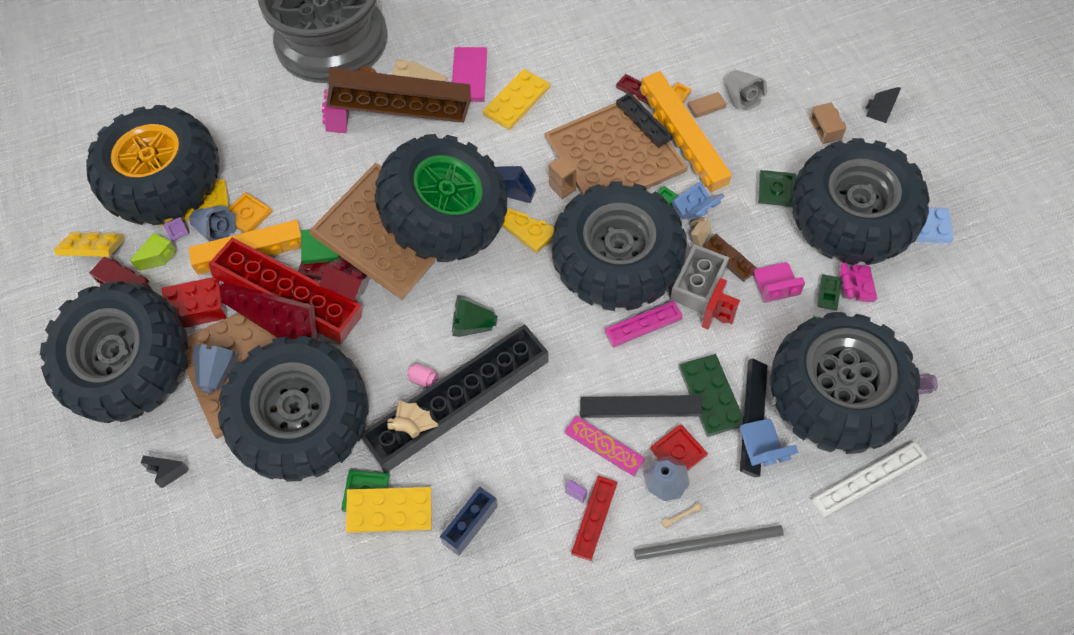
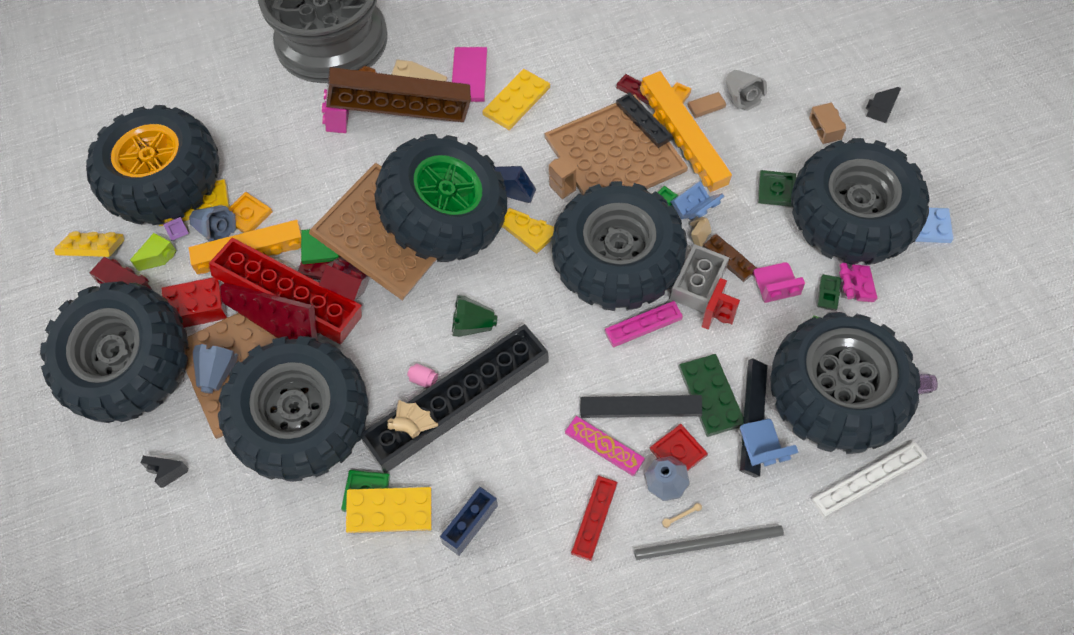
(576, 491): medium lavender tile -> none

